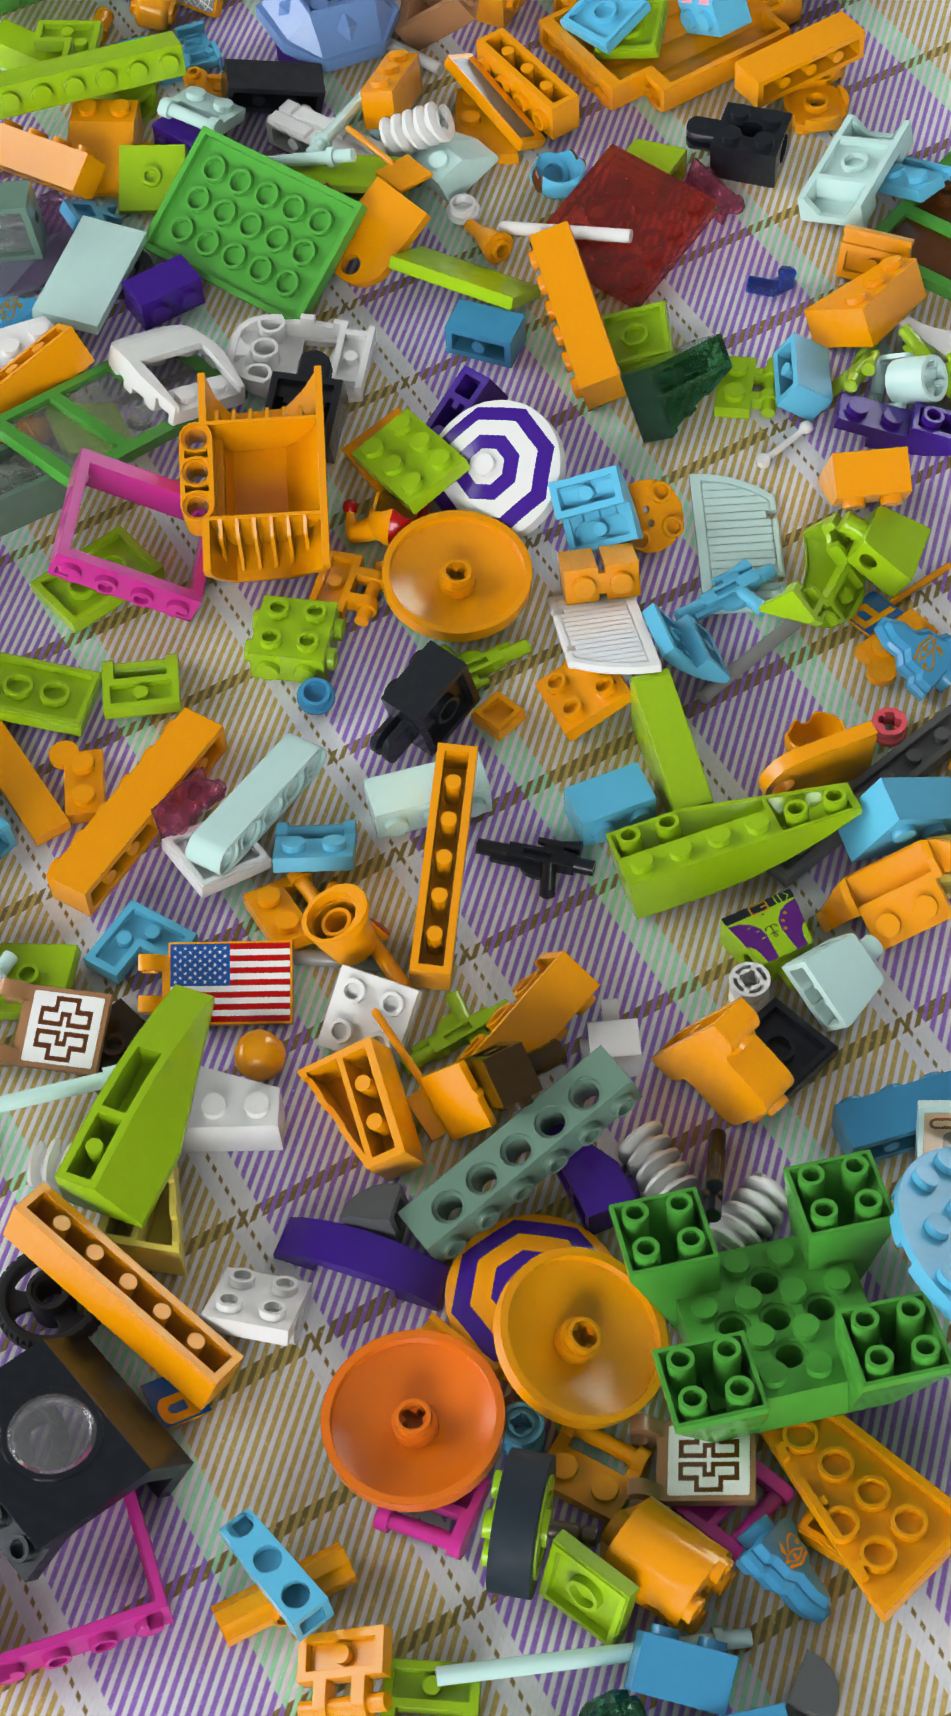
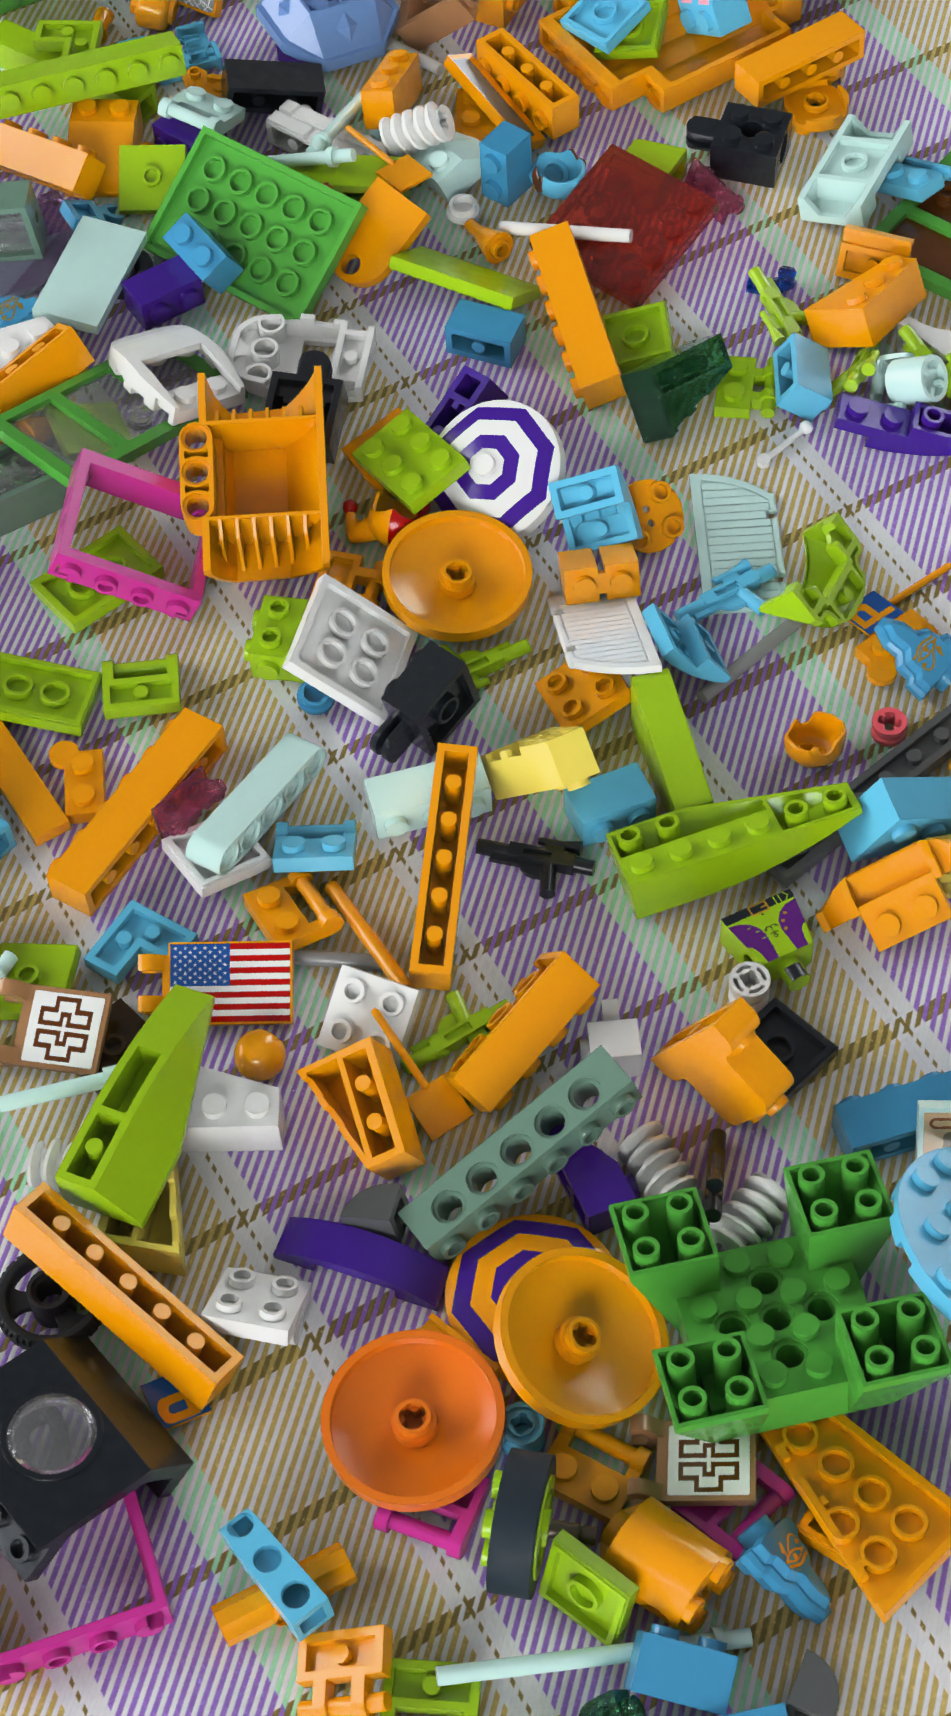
(203, 253): none -> dark azure brick
(341, 924): light orange hat -> none
(349, 648): none -> white plate
(458, 1100): light orange piece -> none
(498, 715): light orange tile -> none
(505, 163): none -> dark azure brick
(511, 1074): dark brown brick -> none
(541, 762): none -> light yellow wedge
(783, 312): none -> lime piece
(822, 762): light orange tile -> none
(837, 978): light aqua torso -> none
(867, 477): light orange slope -> none
(885, 547): lime torso -> none

